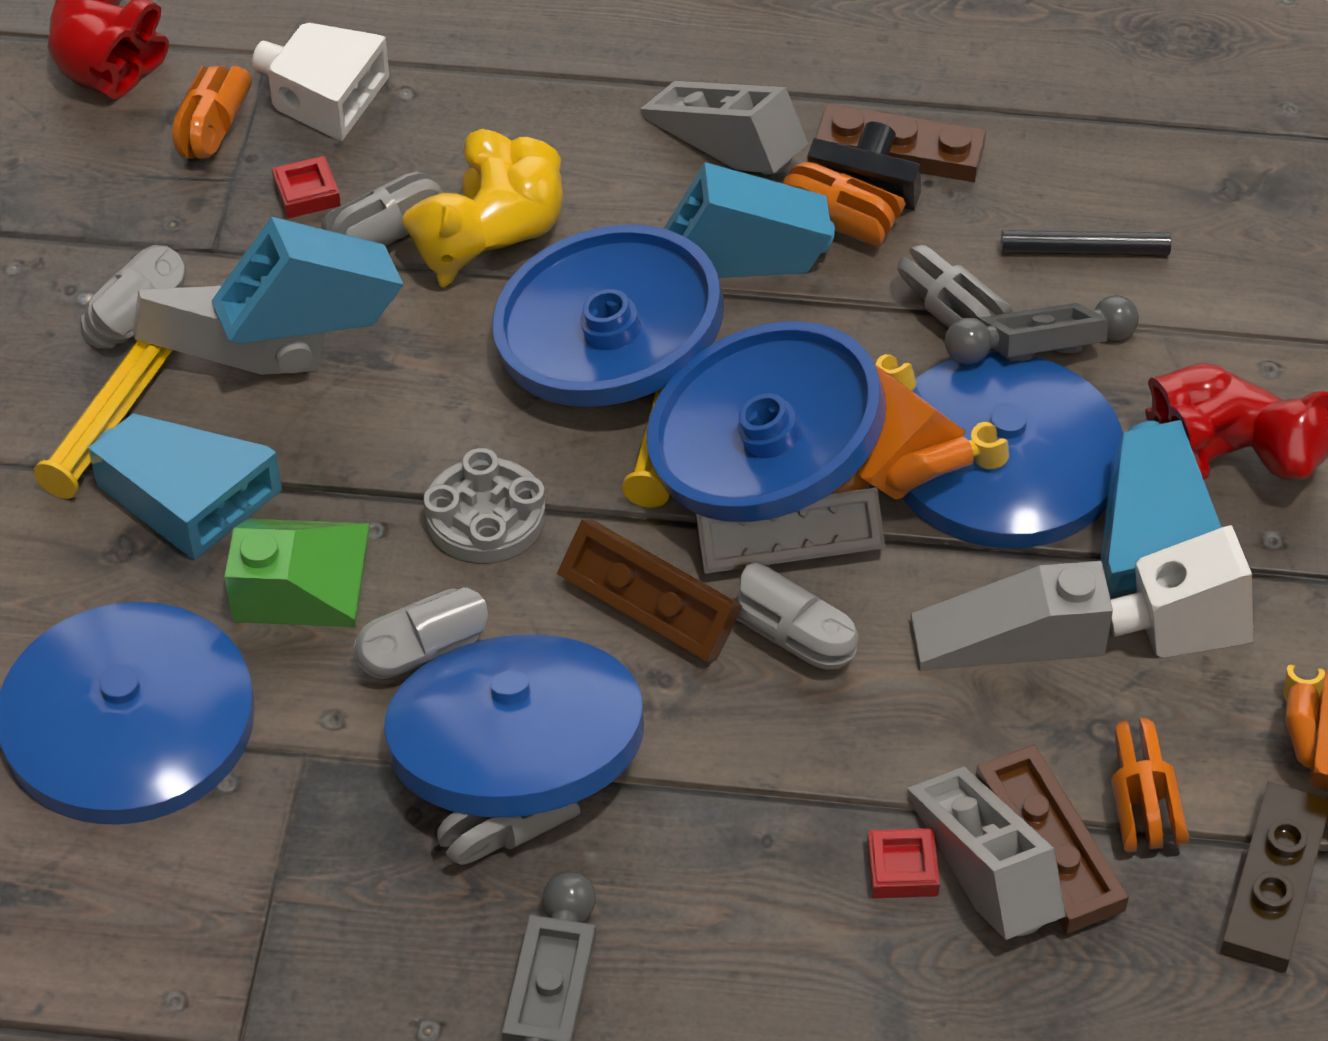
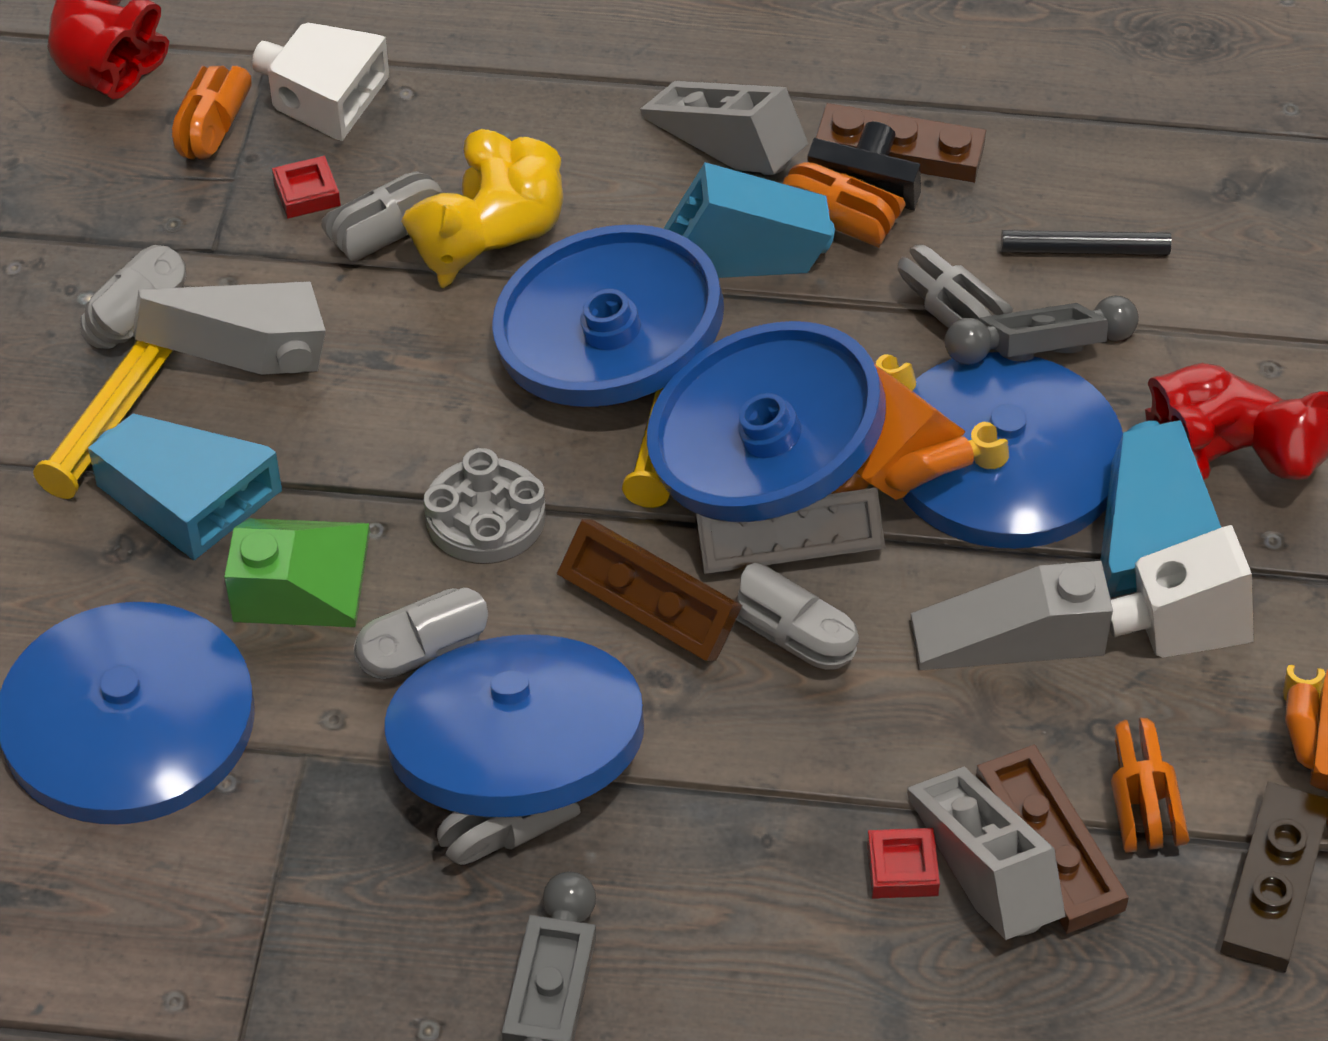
(305, 284): dark azure slope -> none

